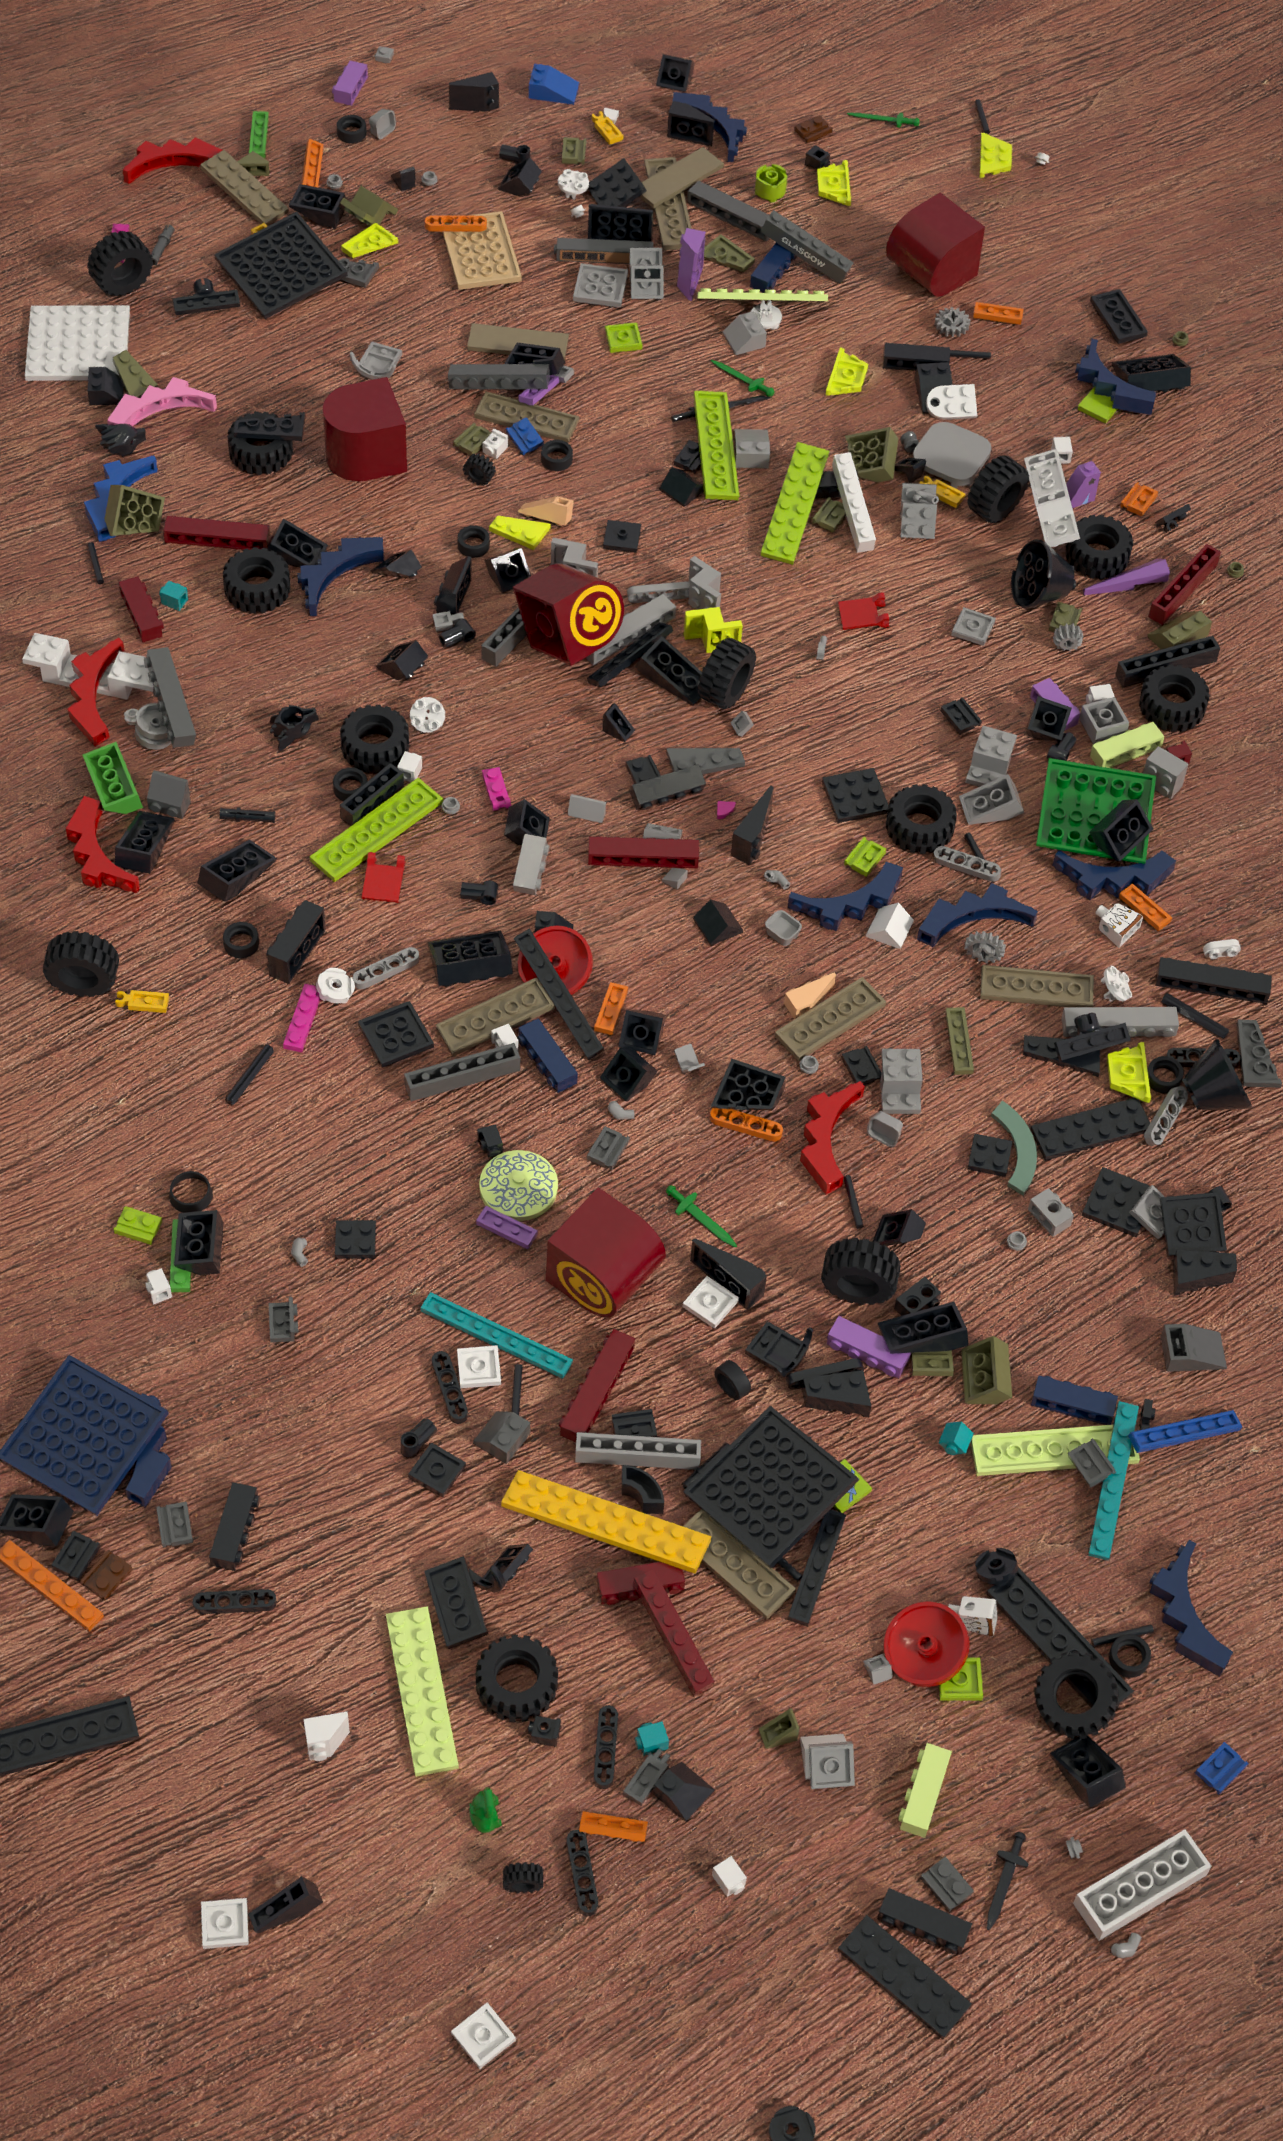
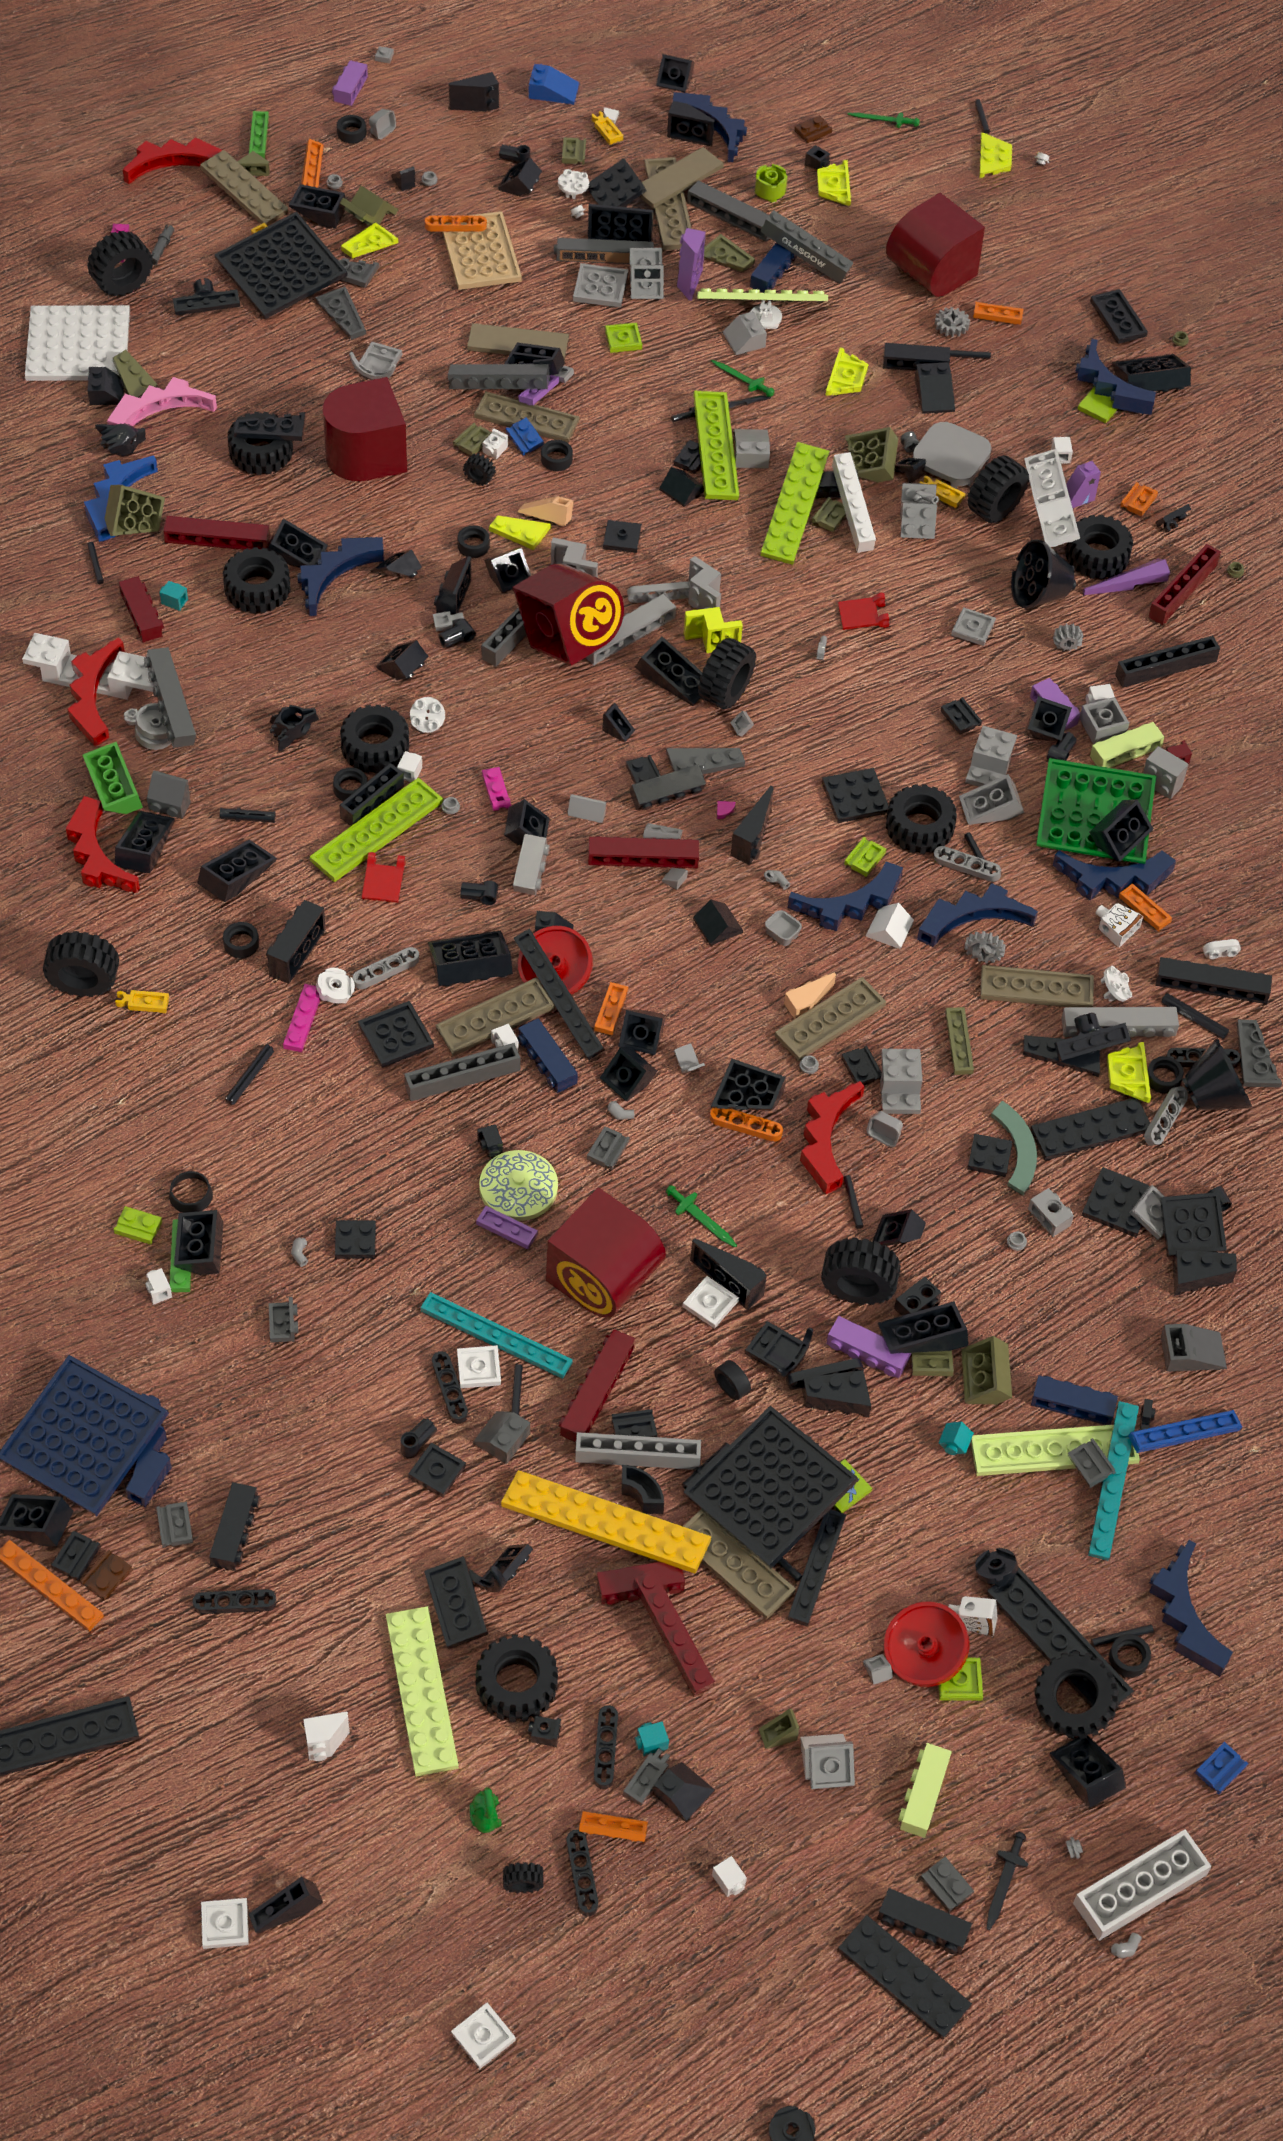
(342, 310): none -> dark grey wing
(629, 655): black plate -> none
(954, 402): white plate -> none
(1064, 614): olive plate -> none
(1179, 682): black tyre -> none
(1182, 629): olive slope -> none

